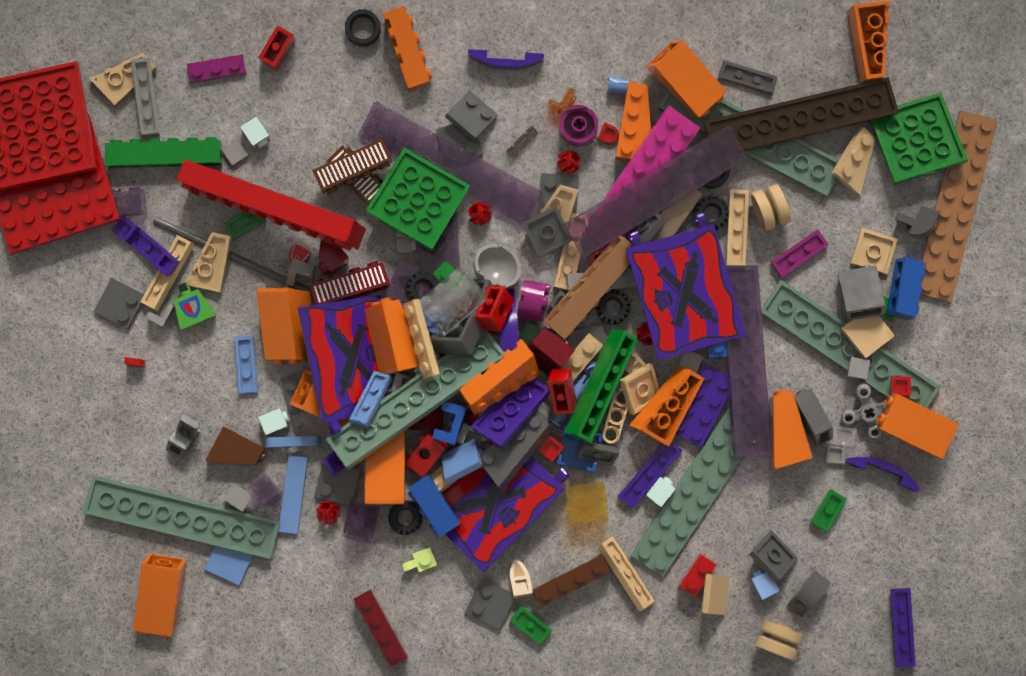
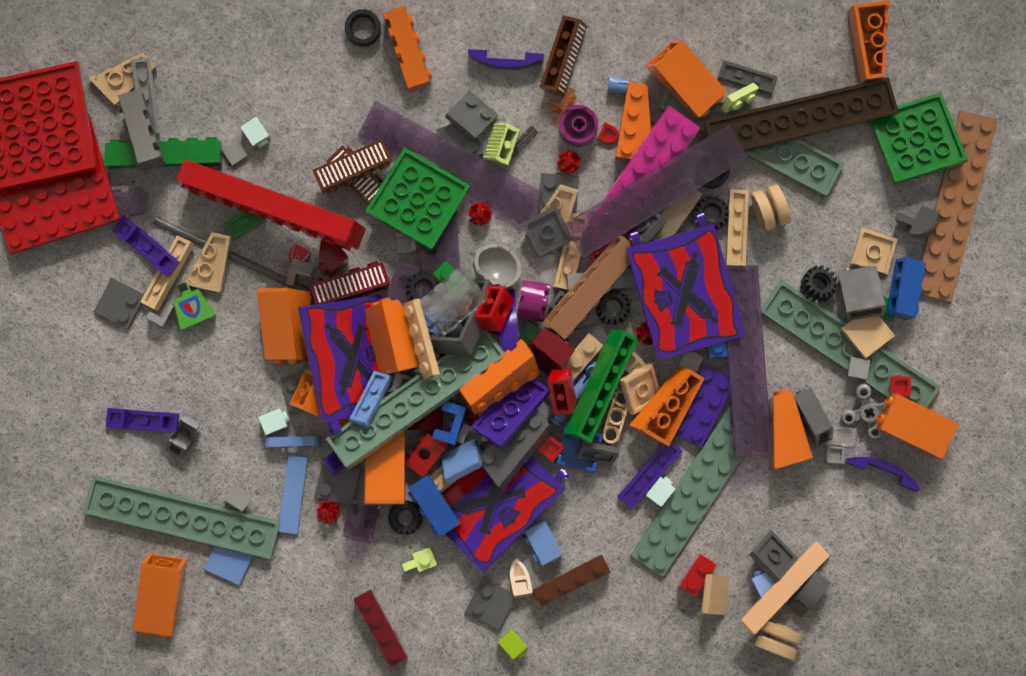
(134, 362): red tile -> none
(141, 130): none -> dark grey wedge
(142, 420): none -> dark purple slope
(216, 68): magenta plate -> none
(235, 449): reddish brown slope -> none
(246, 365): medium blue tile -> none
(266, 490): clear purple brick -> none
(276, 48): red brick -> none
(501, 144): none -> yellowish green brick
(513, 645): none -> lime brick
(530, 625): green plate -> none
(543, 543): none -> medium blue brick
(563, 56): none -> reddish brown brick
(586, 503): clear yellow panel -> none
(626, 574): tan plate -> none
(742, 96): none -> yellowish green plate
(784, 588): none -> light nougat tile
(799, 253): magenta plate -> none
(823, 275): none -> black tyre
(828, 510): green plate -> none
(854, 162): tan wing -> none
(902, 627): dark purple plate -> none

